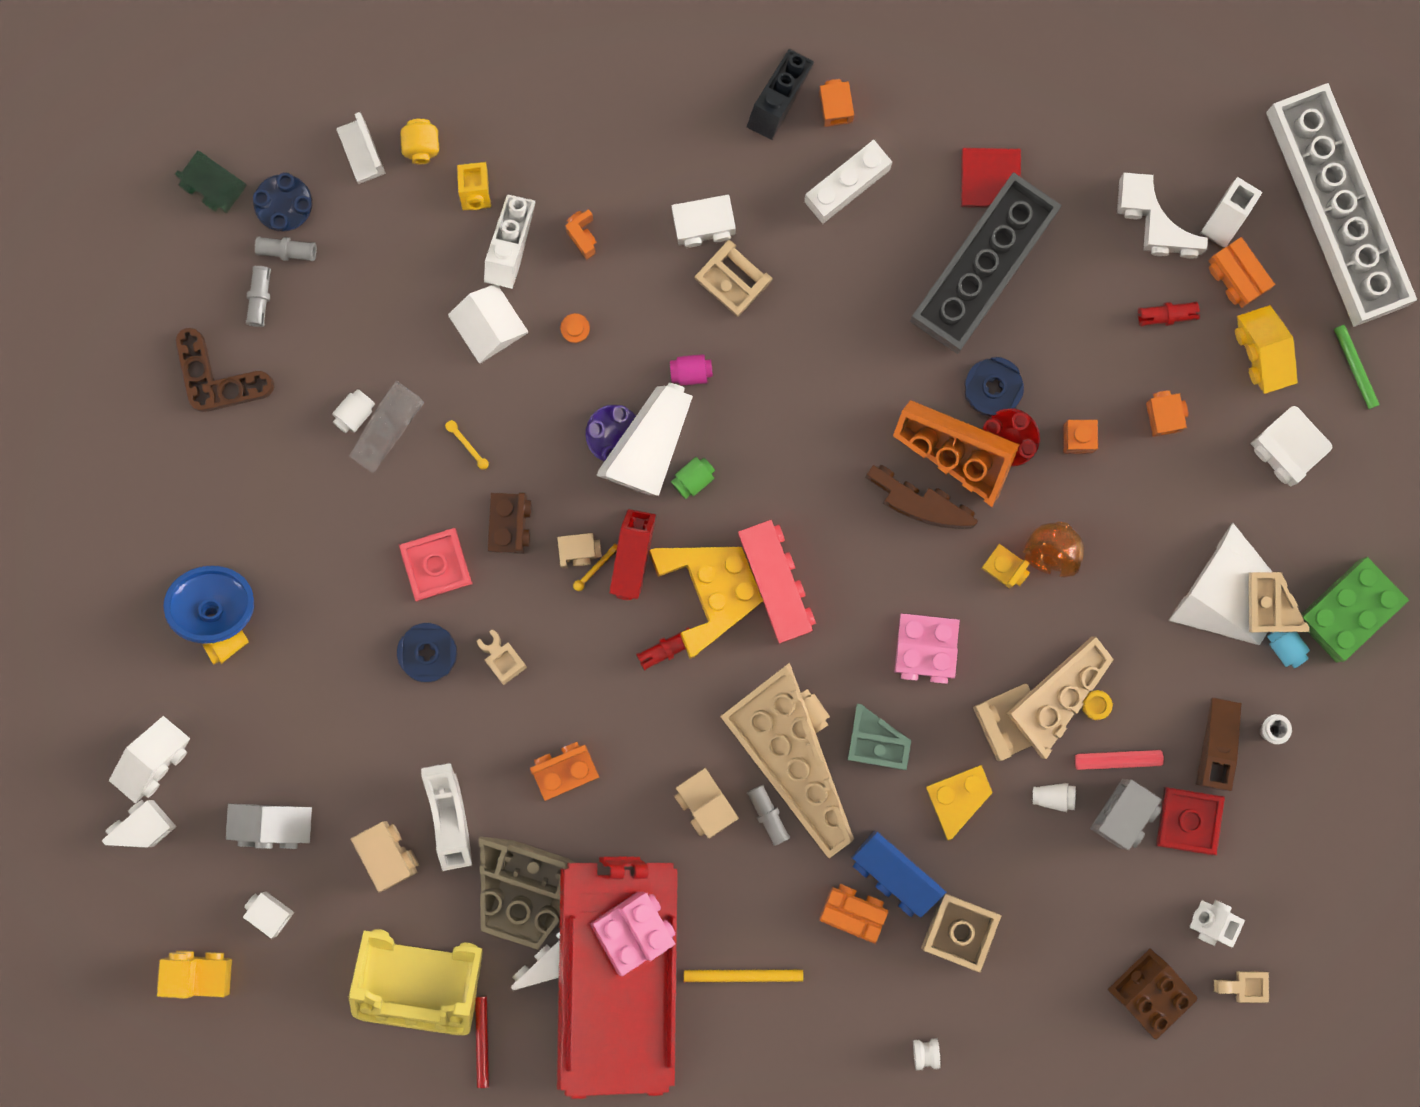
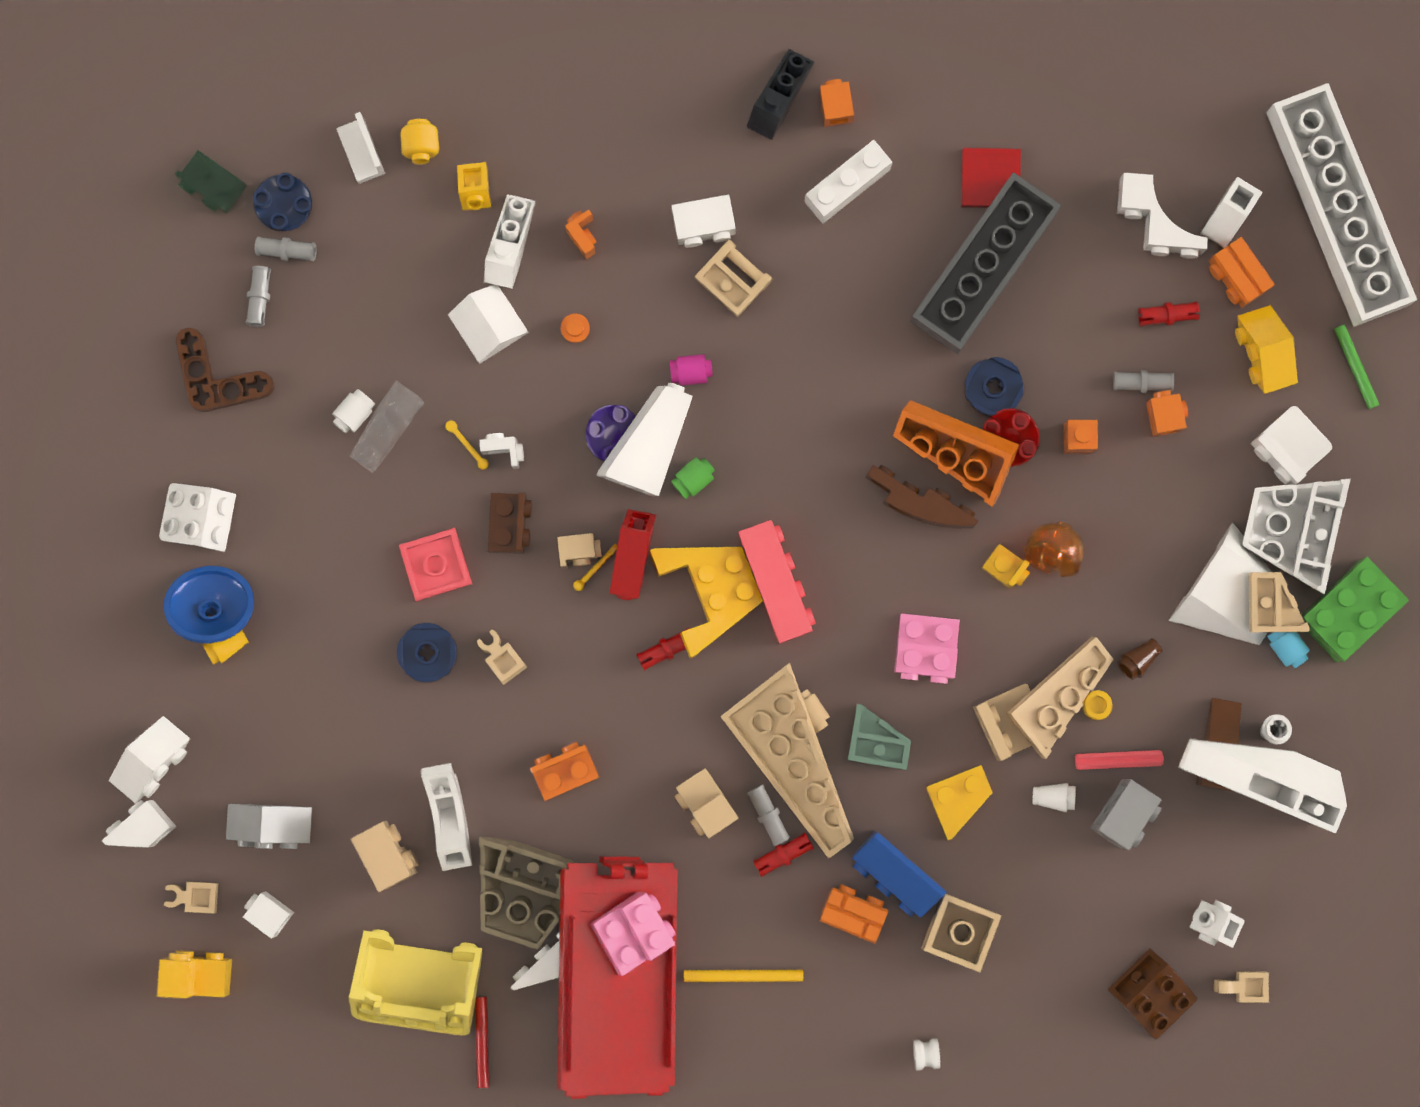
(197, 516): none -> white bracket
(198, 897): none -> tan plate
(497, 444): none -> white bracket
(783, 854): none -> red pin
(1138, 660): none -> reddish brown cone
(1143, 381): none -> light grey pin
(1190, 821): red tile -> none
(1273, 778): none -> white wedge
(1297, 528): none -> white wedge

